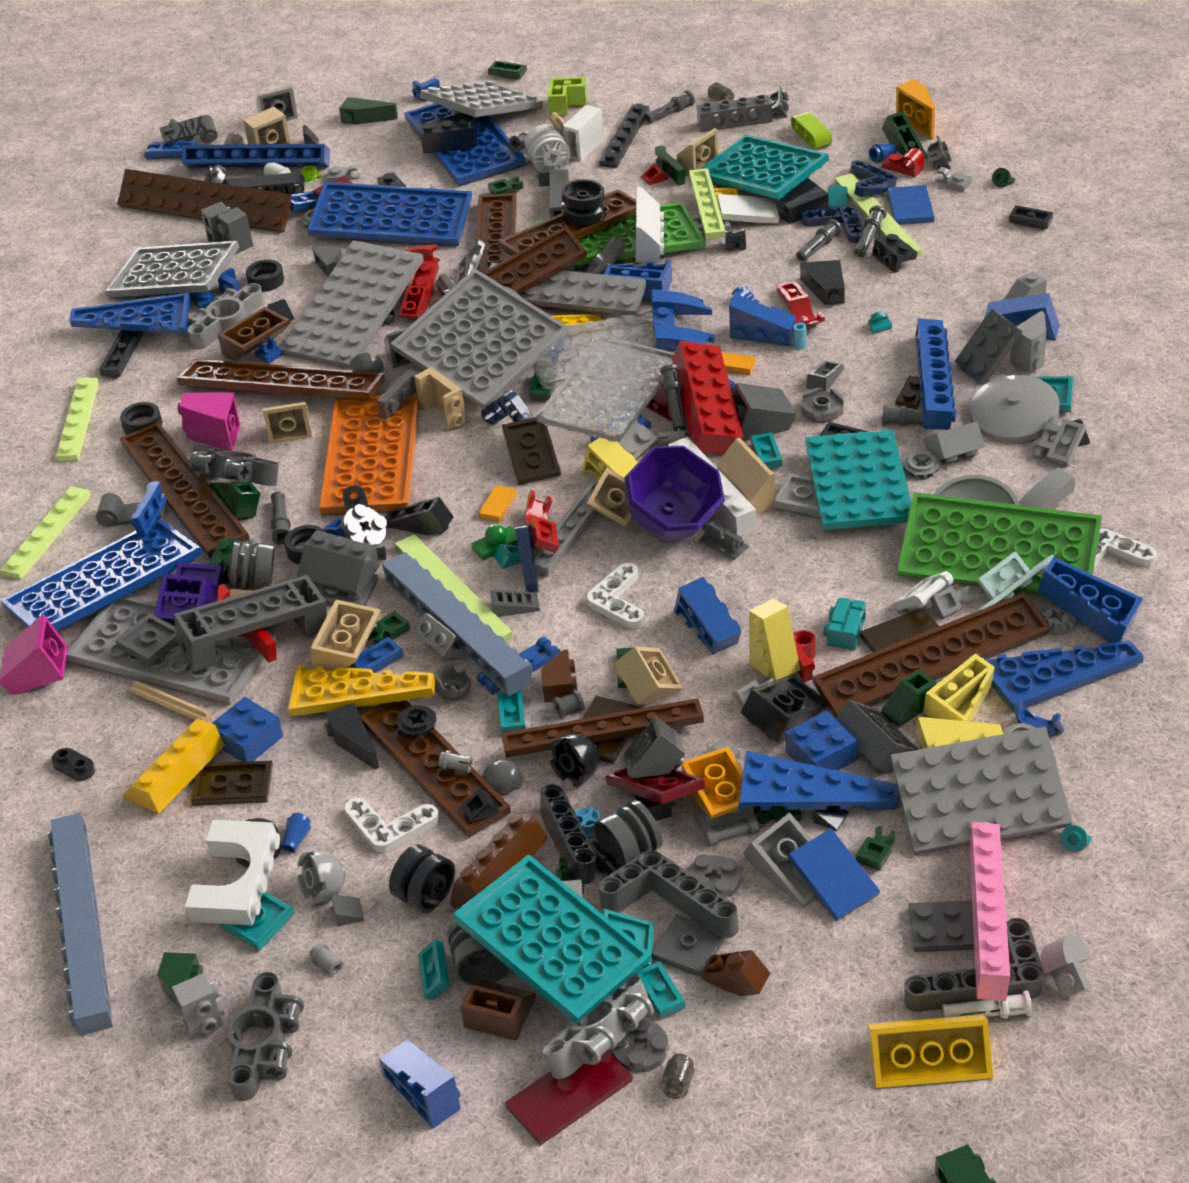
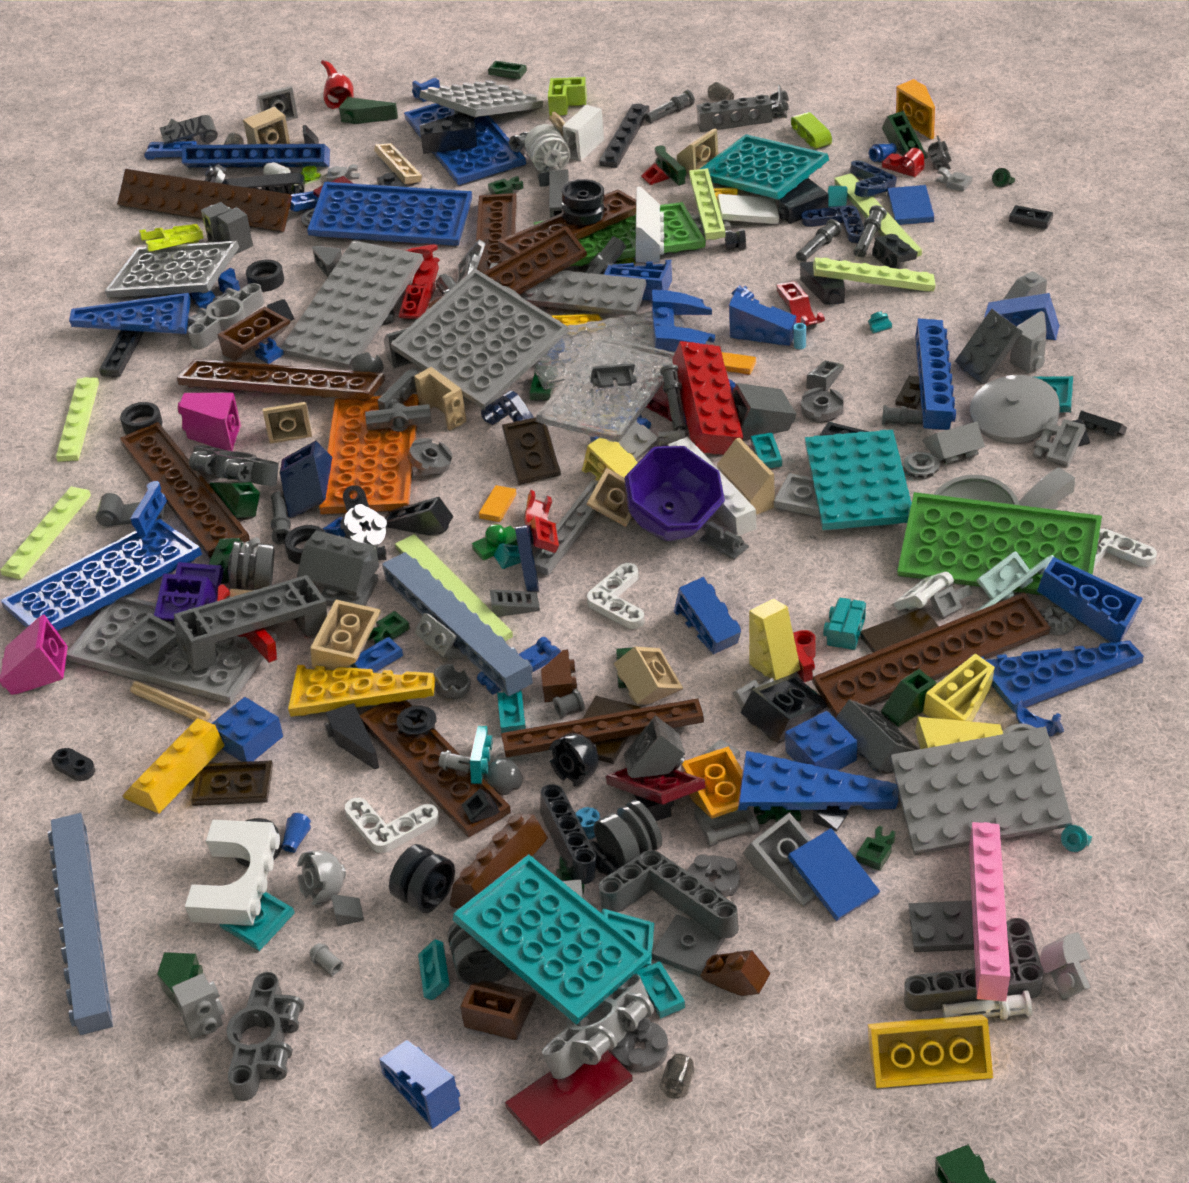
(171, 237): none -> neon yellow wing
(305, 478): none -> dark blue slope
(337, 86): none -> red piece
(398, 163): none -> tan plate
(398, 417): none -> dark grey piece
(429, 456): none -> flat silver plate
(480, 754): none -> teal plate
(604, 375): none -> dark grey hinge
(874, 274): none -> yellowish green plate
(1110, 427): none -> black plate

